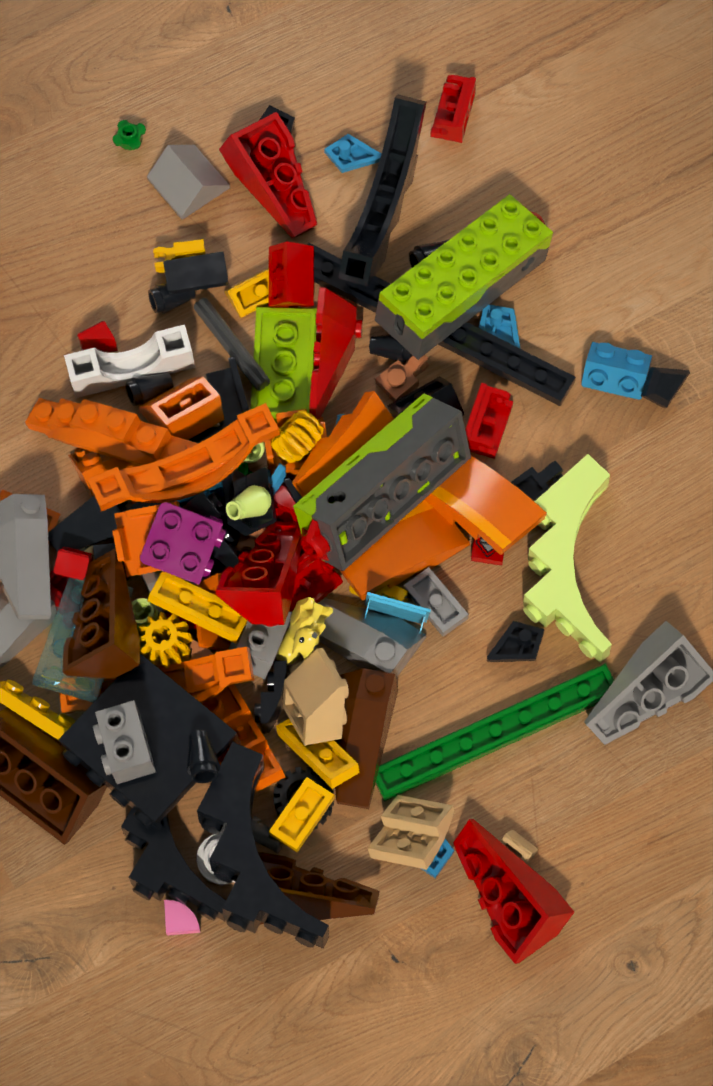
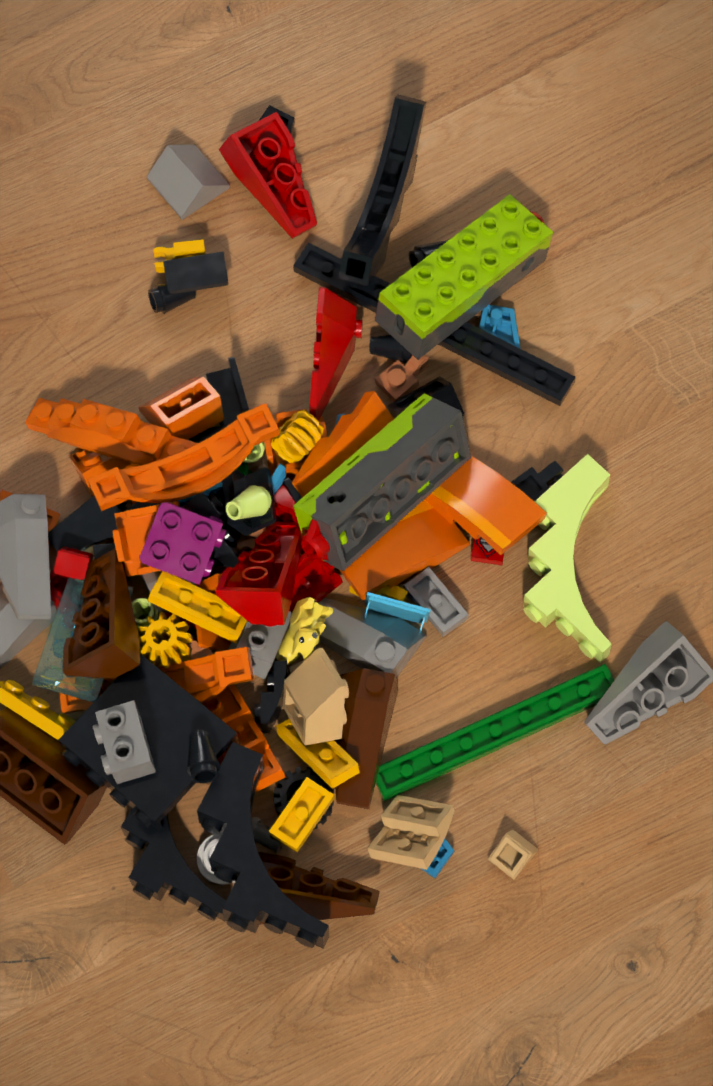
(98, 337): red slope -> none
(99, 371): white arch -> none
(129, 142): green plate -> none
(148, 387): black cone -> none
(179, 919): bright pink tile -> none
(231, 344): dark grey axle -> none
(250, 293): yellow slope -> none
(286, 356): lime tile -> none
(291, 275): red hinge -> none
(351, 154): dark azure piece -> none
(454, 108): red hinge -> none
(488, 420): red hinge -> none
(518, 643): black piece -> none
(518, 900): red wedge -> none
(616, 370): dark azure bracket -> none
(663, 385): black piece -> none

